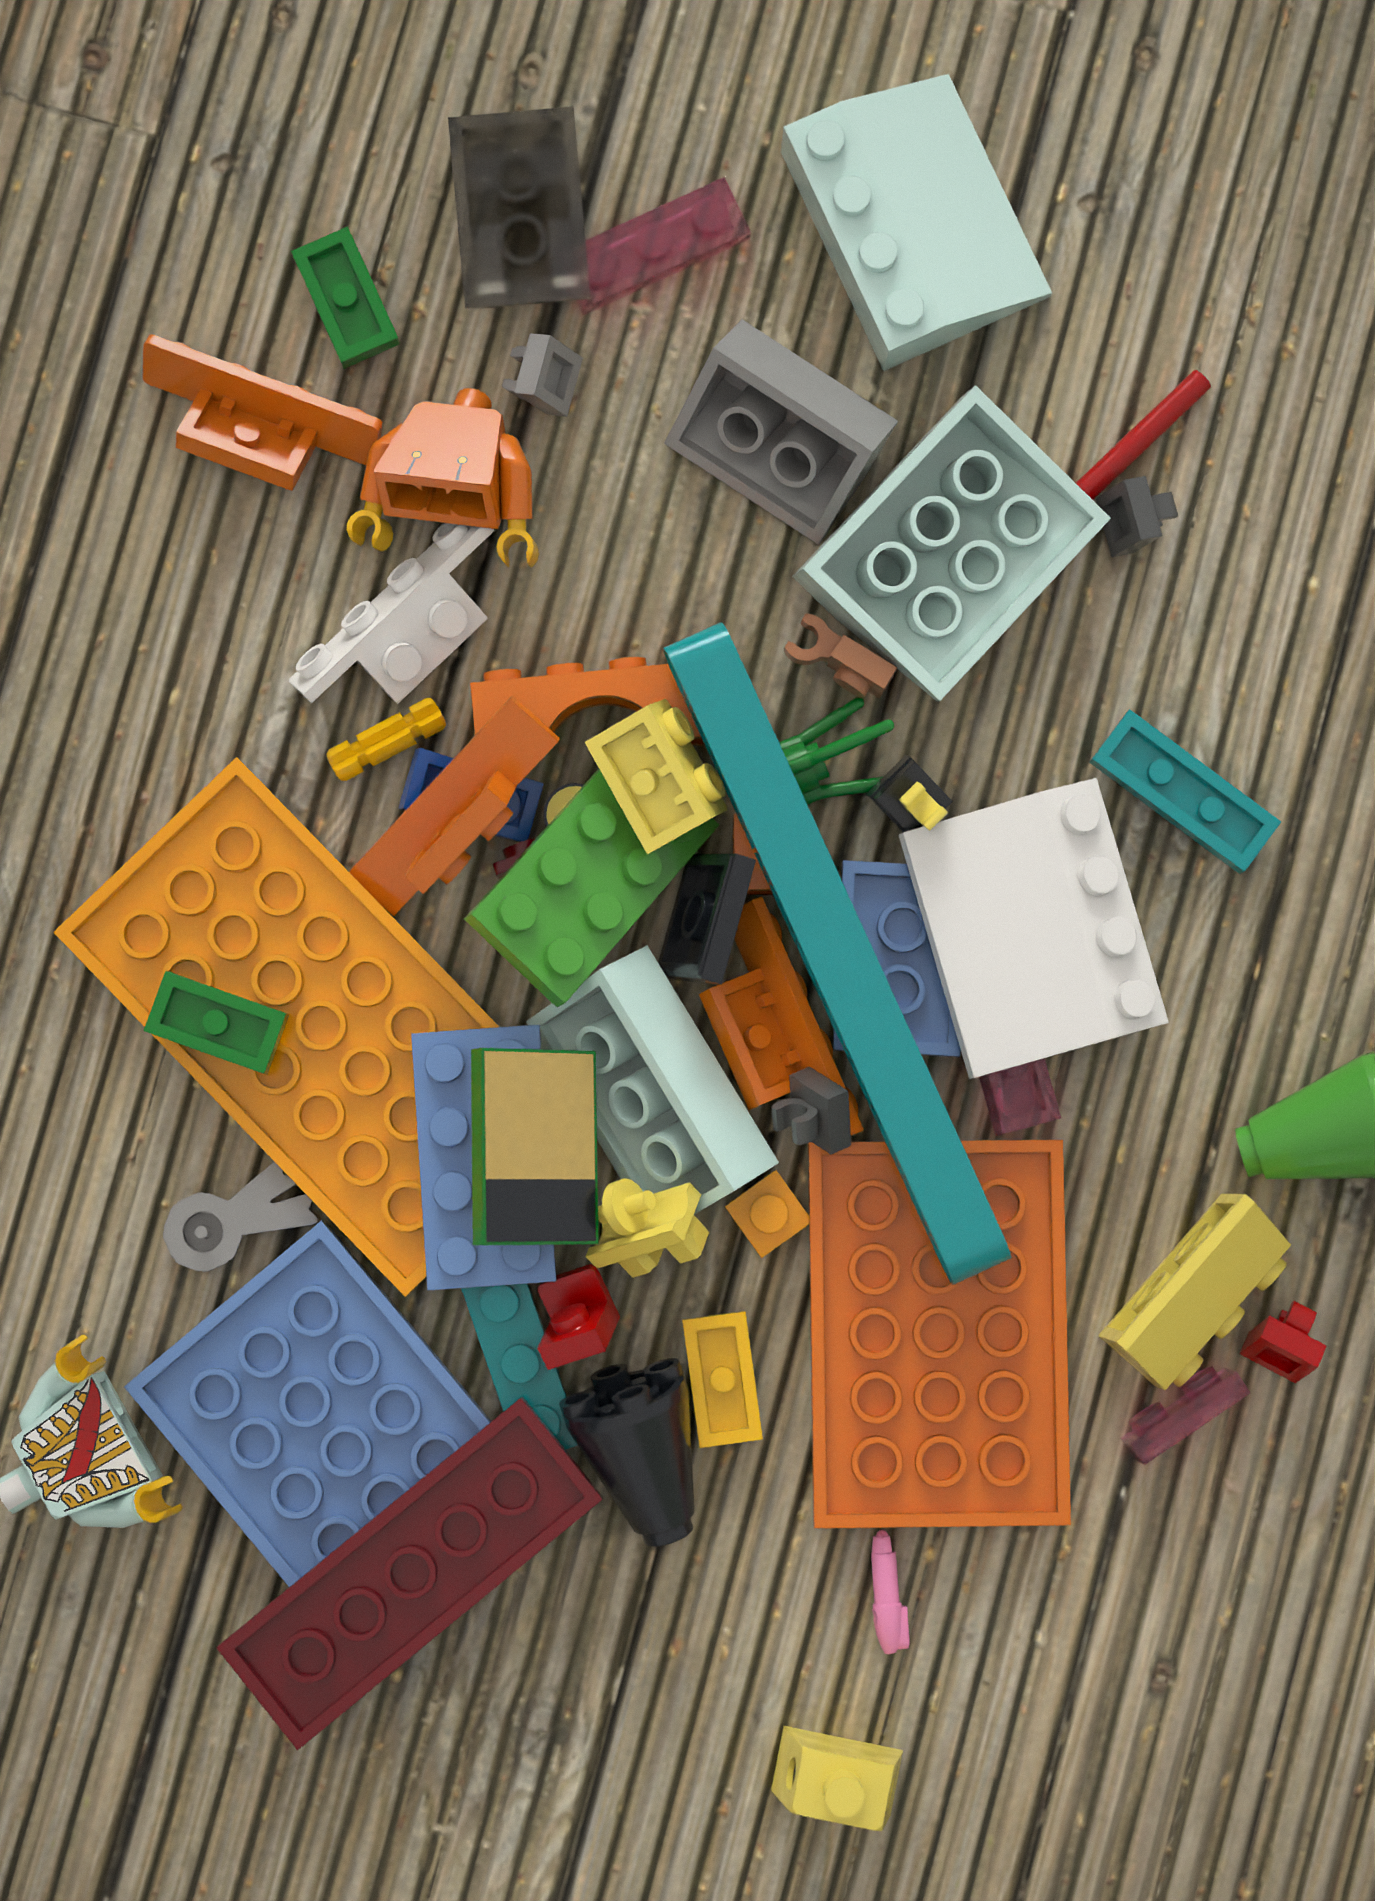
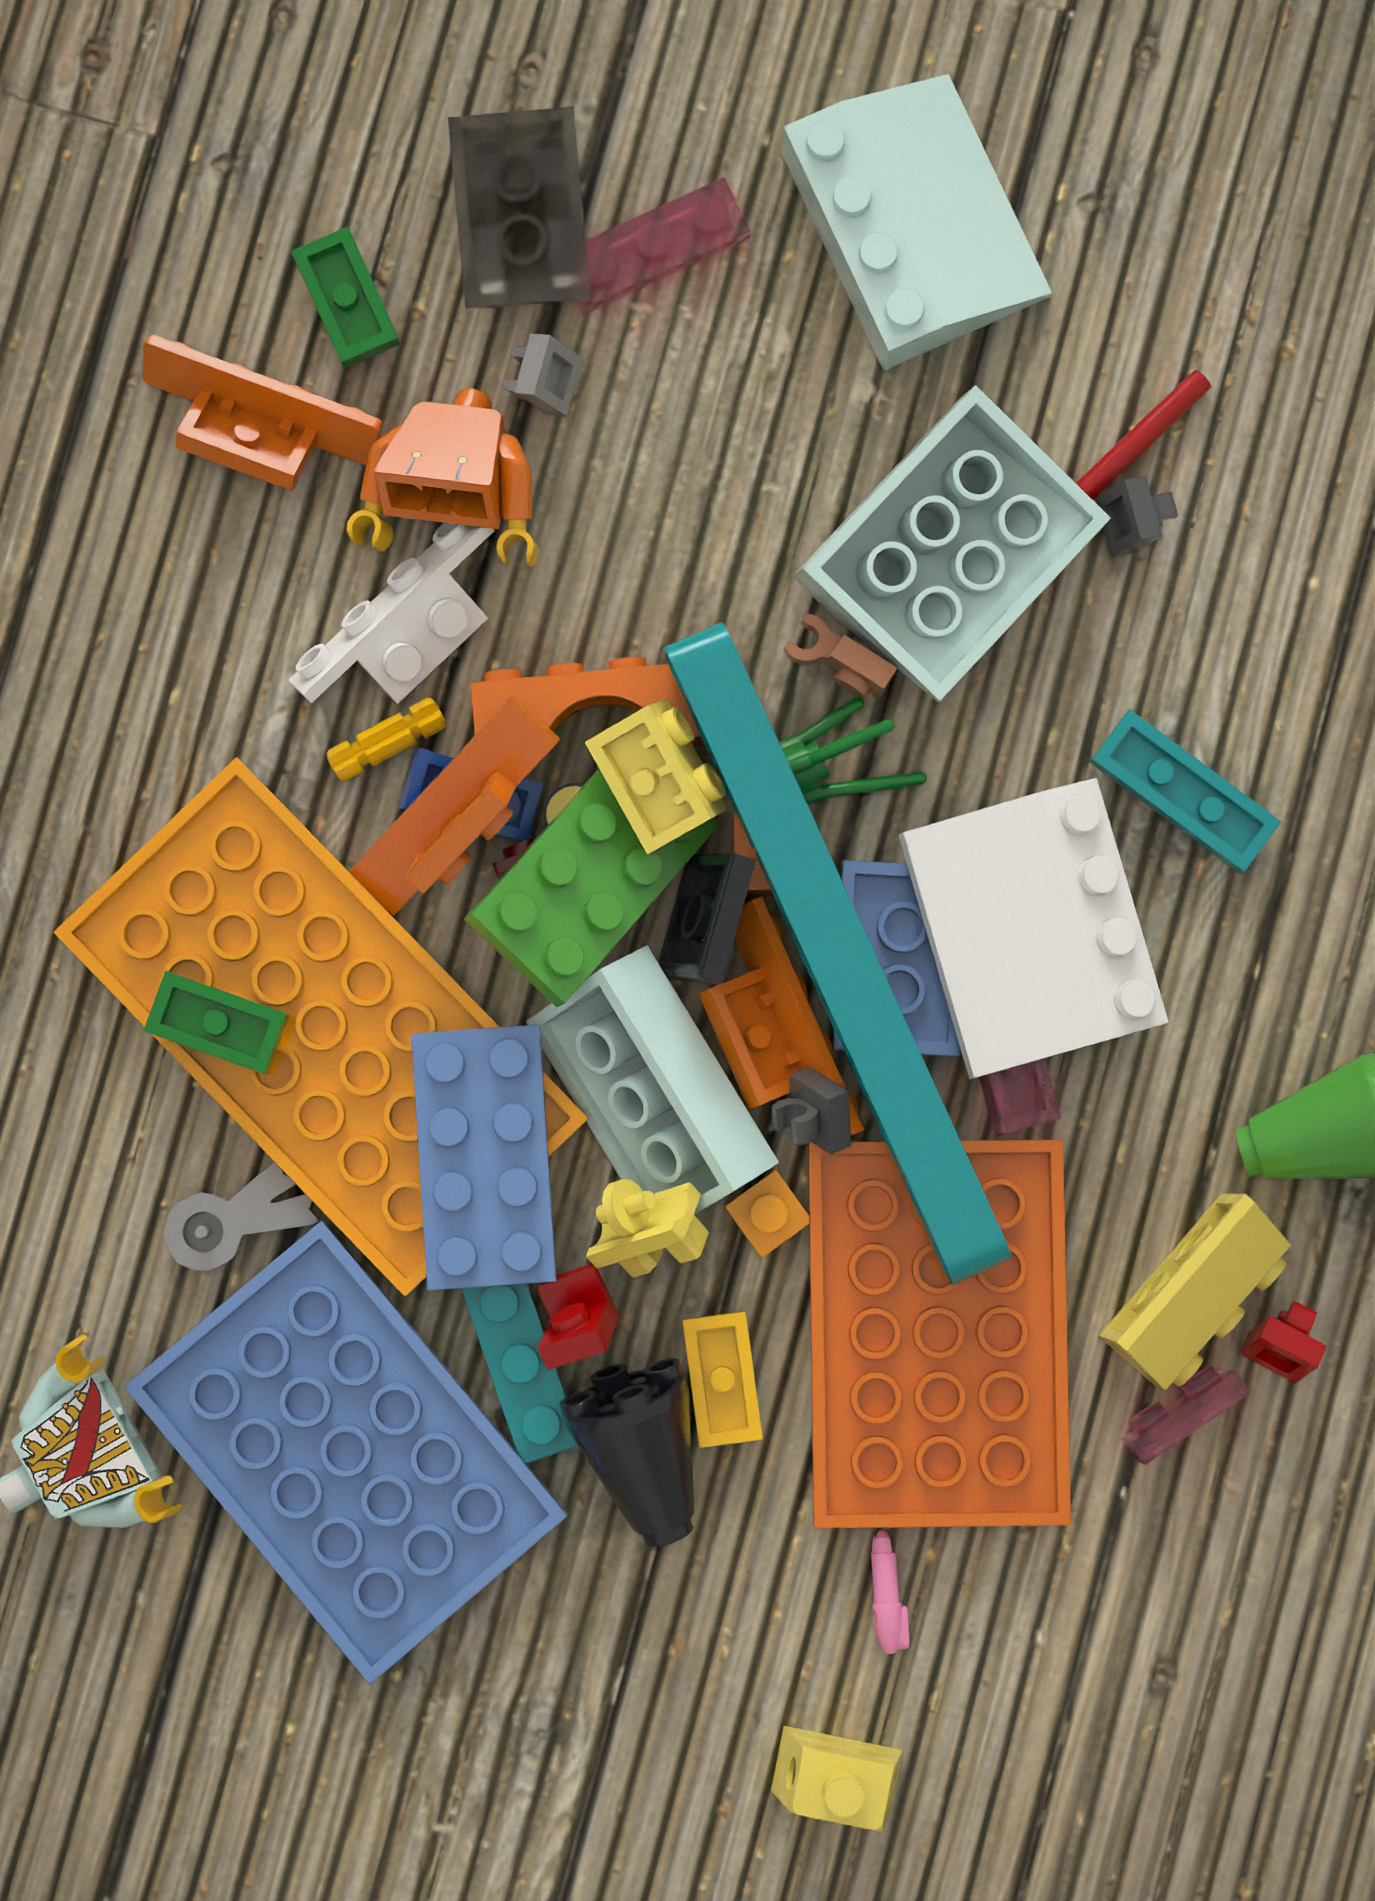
(409, 1573): dark red plate -> none
(534, 1147): tile -> none
(779, 431): light grey slope -> none
(910, 797): black piece -> none

